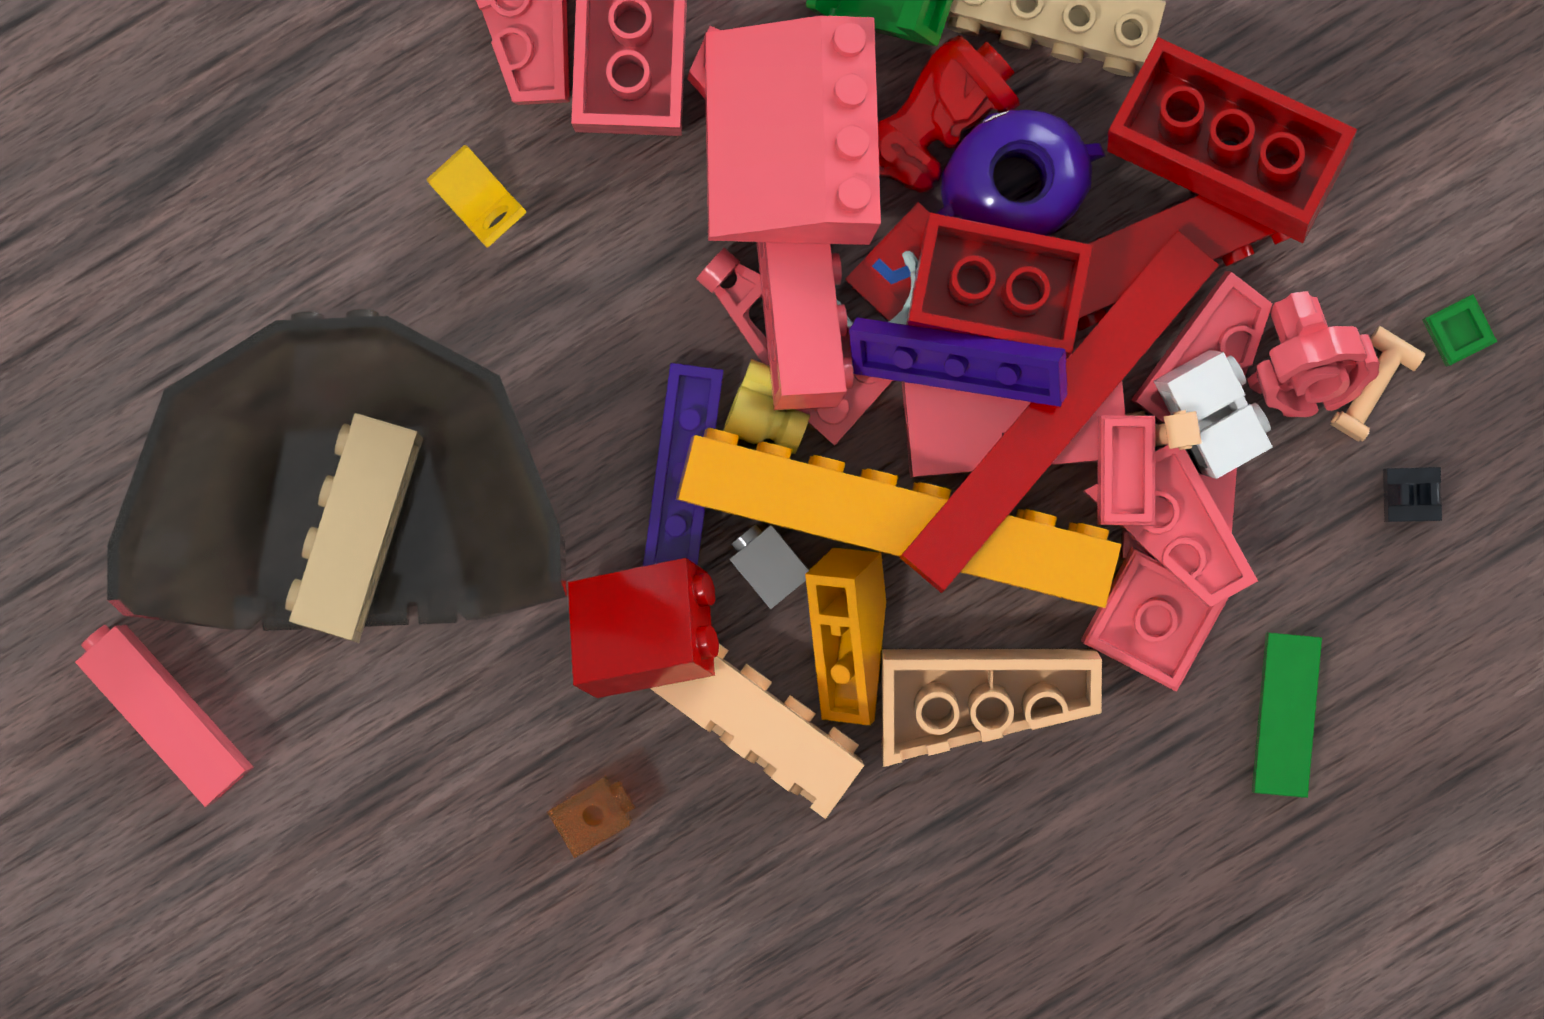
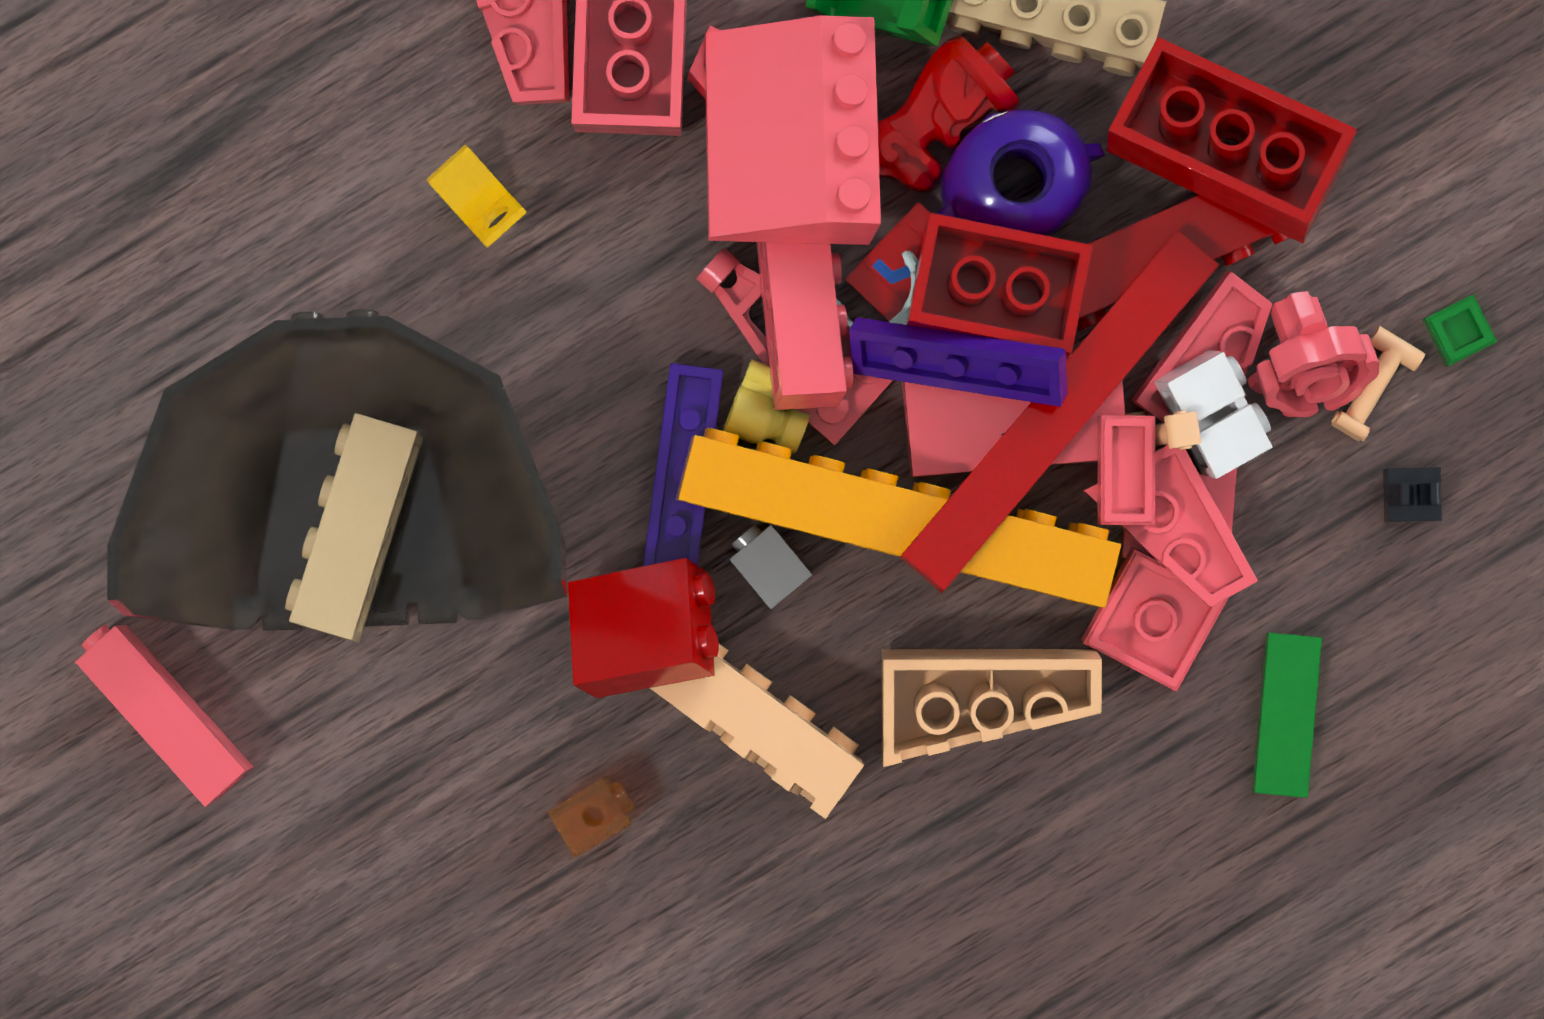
(847, 632): light orange slope -> none

